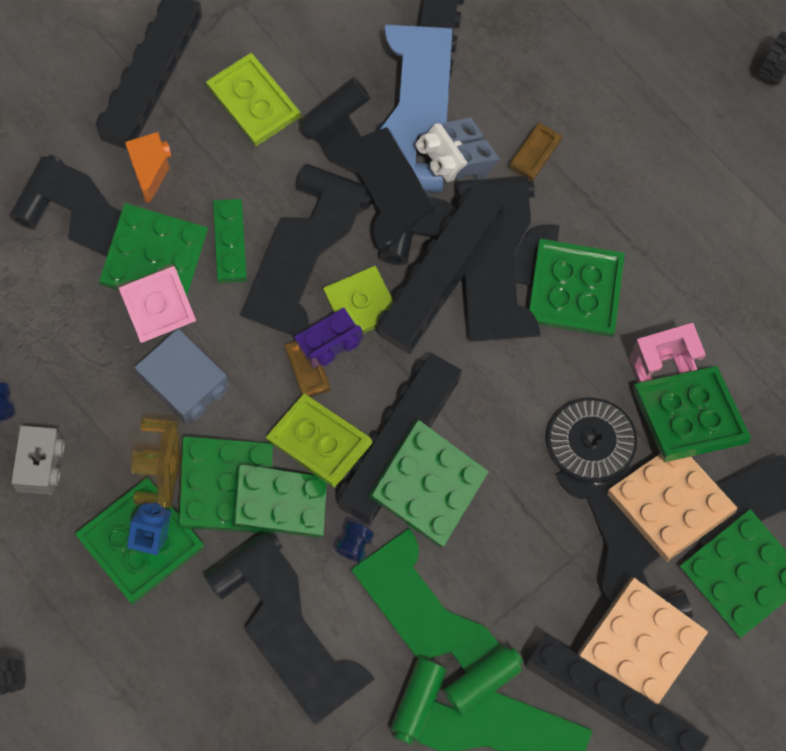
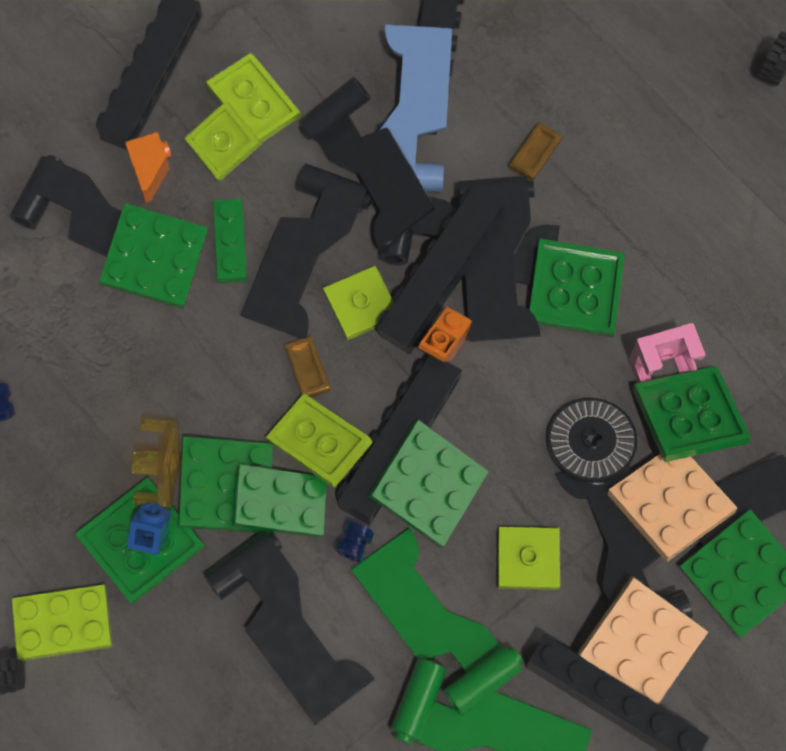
(31, 445): light grey brick -> none
(61, 622): none -> lime plate
(156, 303): bright pink panel -> none
(182, 377): sand blue brick -> none
(223, 141): none -> lime plate
(329, 338): dark purple bracket -> none
(446, 335): none -> orange slope
(455, 152): hips -> none
(529, 558): none -> lime plate

